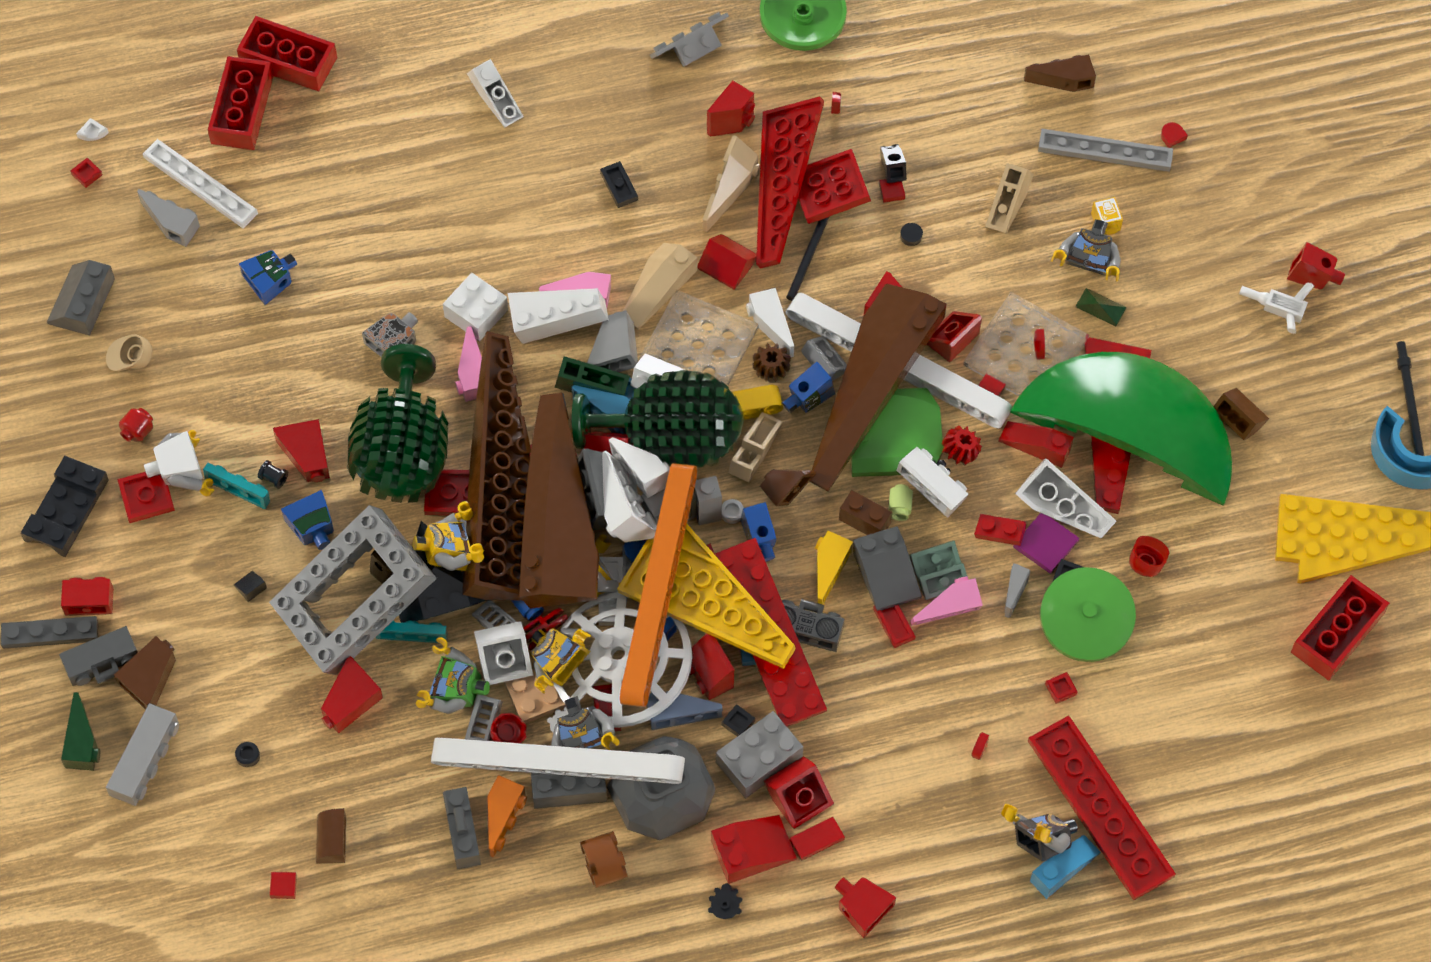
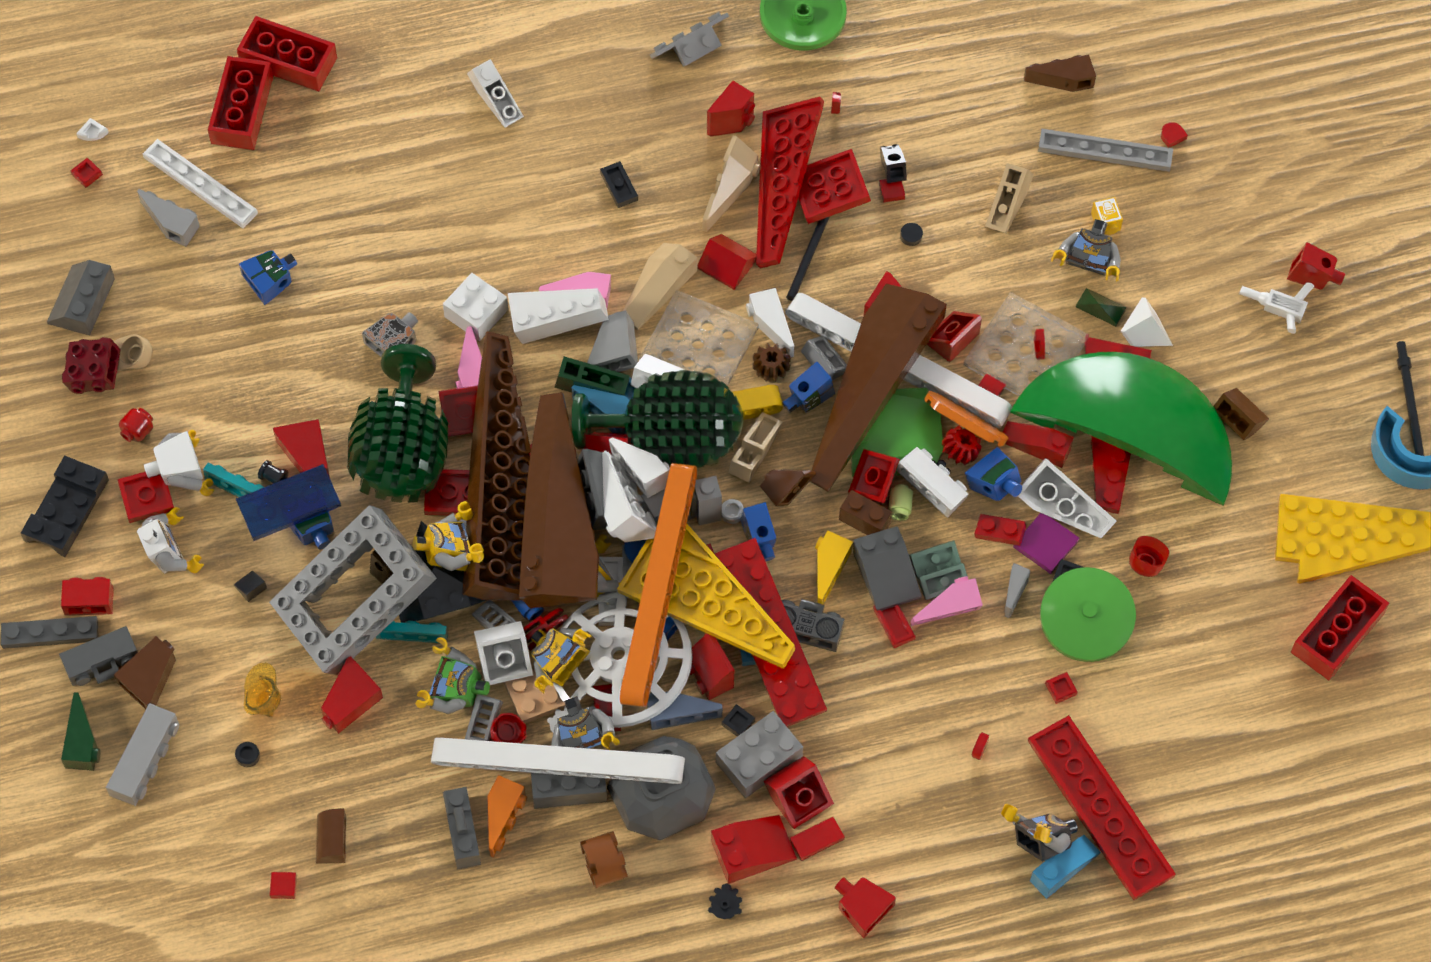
(91, 365): none -> dark red brick
(162, 546): none -> torso
(260, 691): none -> clear yellow piece
(288, 502): none -> clear blue tile
(459, 409): none -> red tile
(874, 475): none -> red slope
(965, 418): none -> orange tile
(994, 476): none -> blue torso
(1145, 327): none -> white slope

